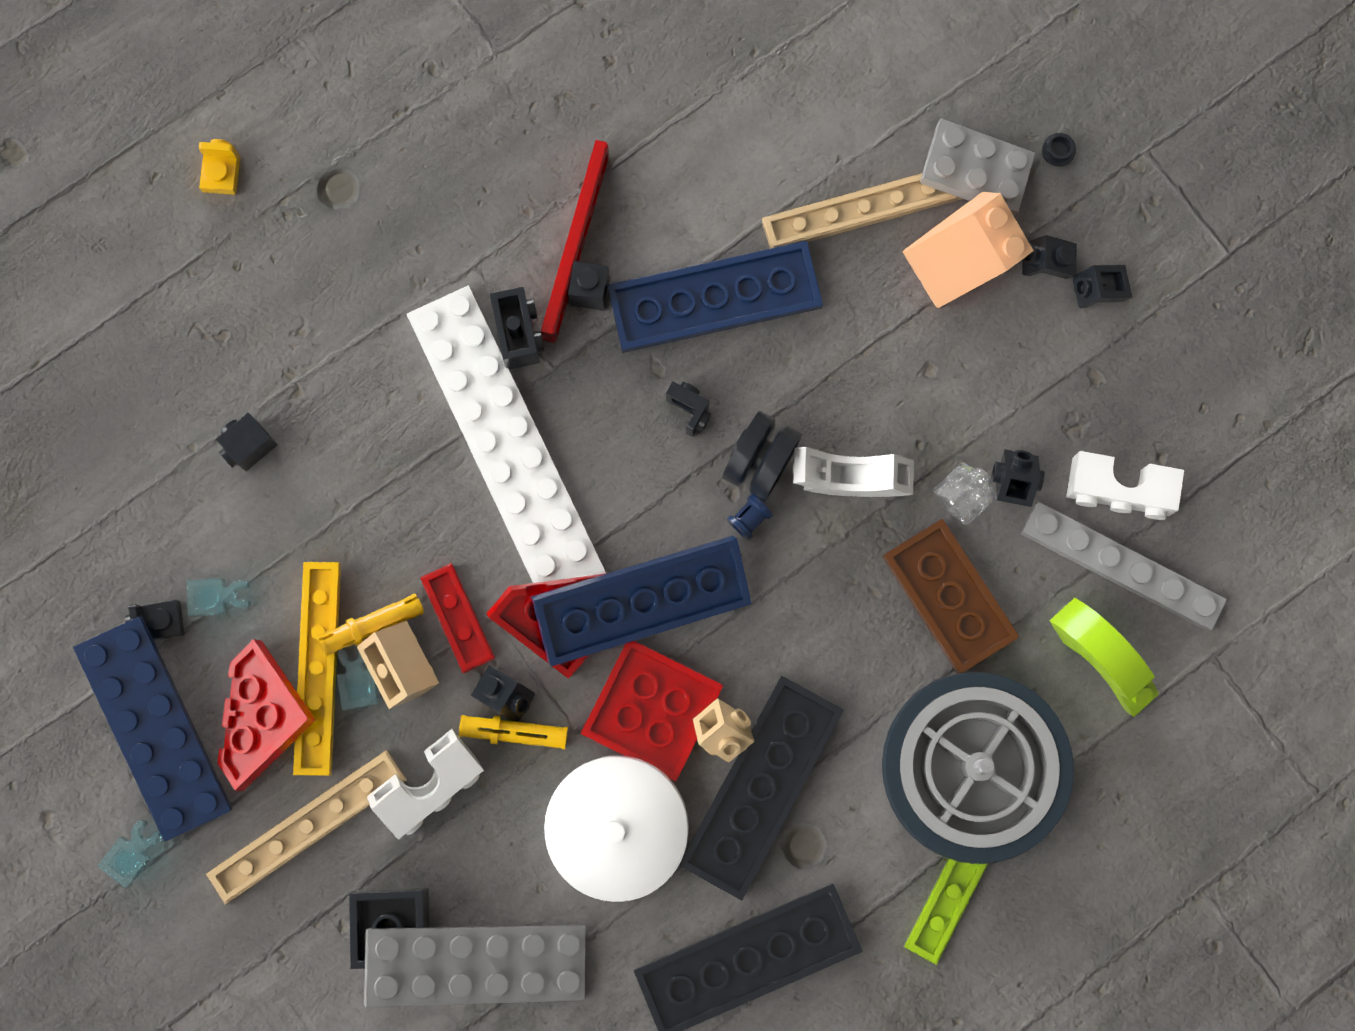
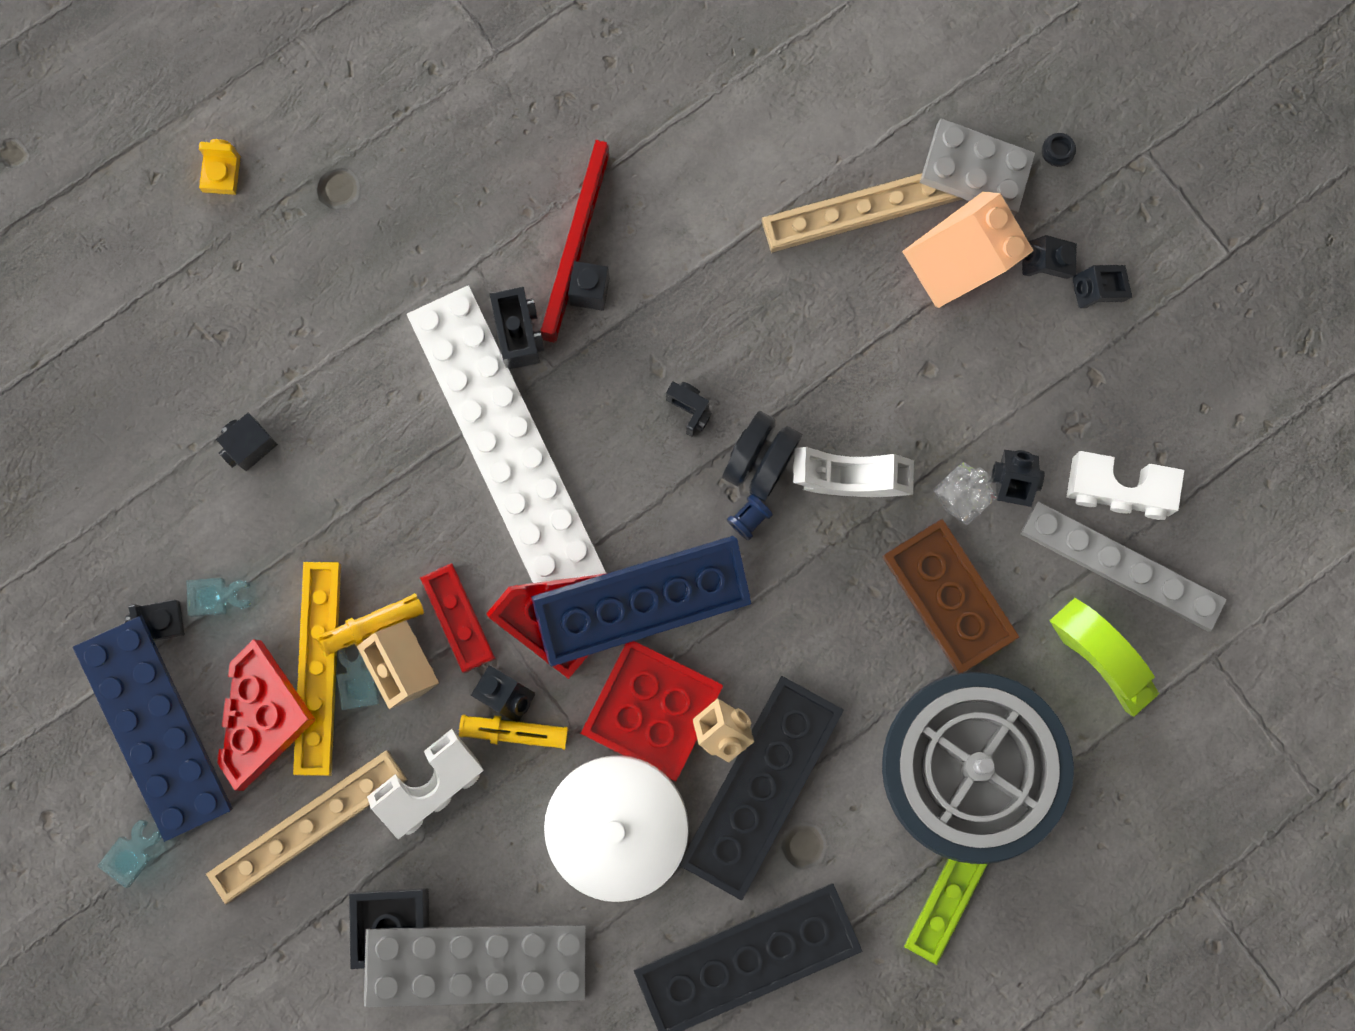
(714, 296): dark blue plate -> none

